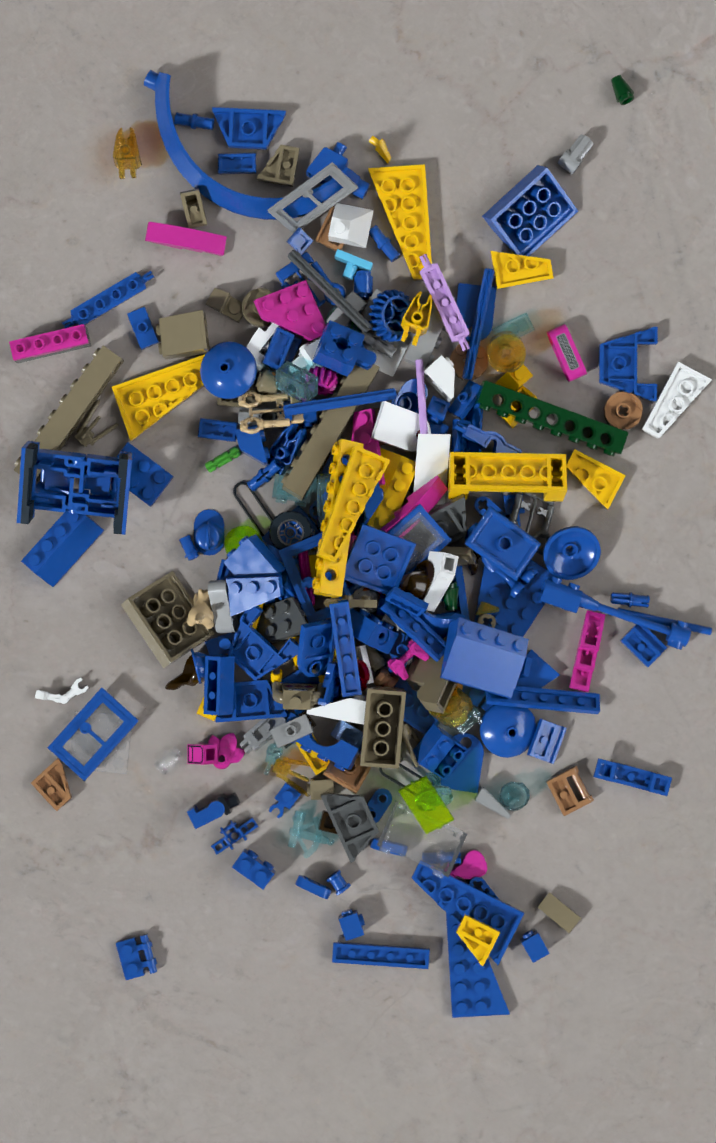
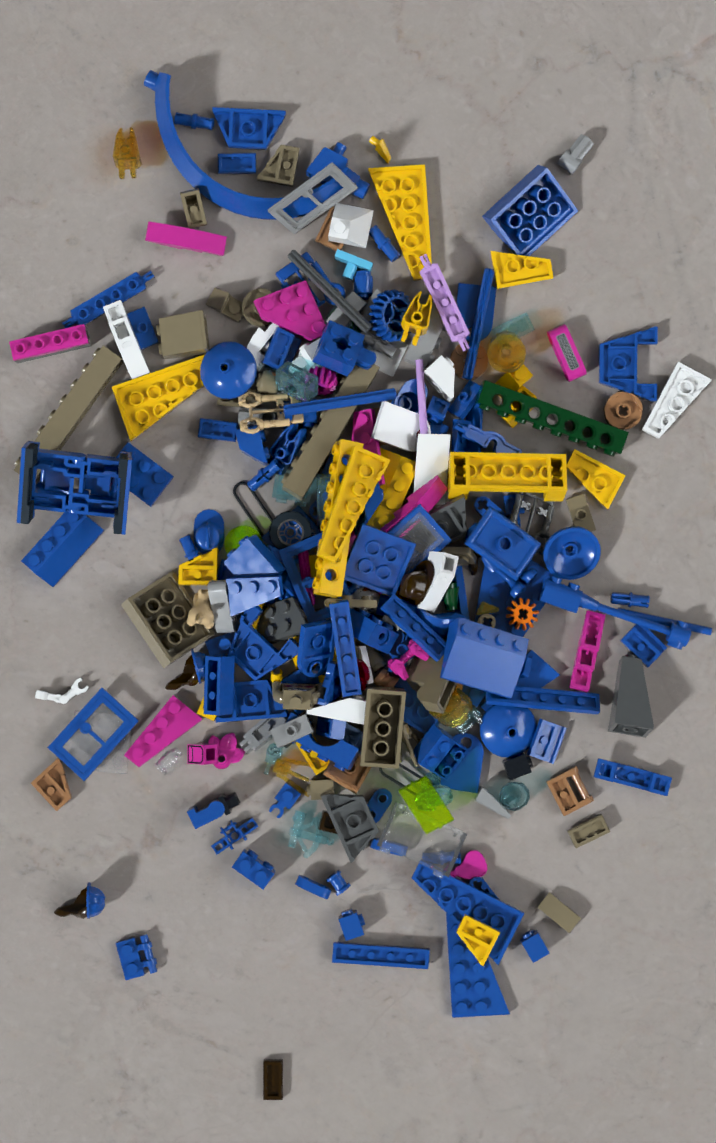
(85, 435): dark tan plant -> none
(88, 904): none -> piece
(126, 339): none -> white slope
(164, 729): none -> dark pink wing
(200, 569): none -> yellow wing
(222, 459): bright green axle -> none
(273, 1079): none -> dark brown tile
(300, 241): tile -> none
(331, 728): none -> blue slope
(406, 601): blue plate -> none
(517, 766): none -> black brick
(529, 615): none -> orange gear
(580, 512): none -> dark tan plate
(588, 831): none -> dark tan plate
(622, 90): dark green cone -> none
(631, 703): none -> dark grey slope

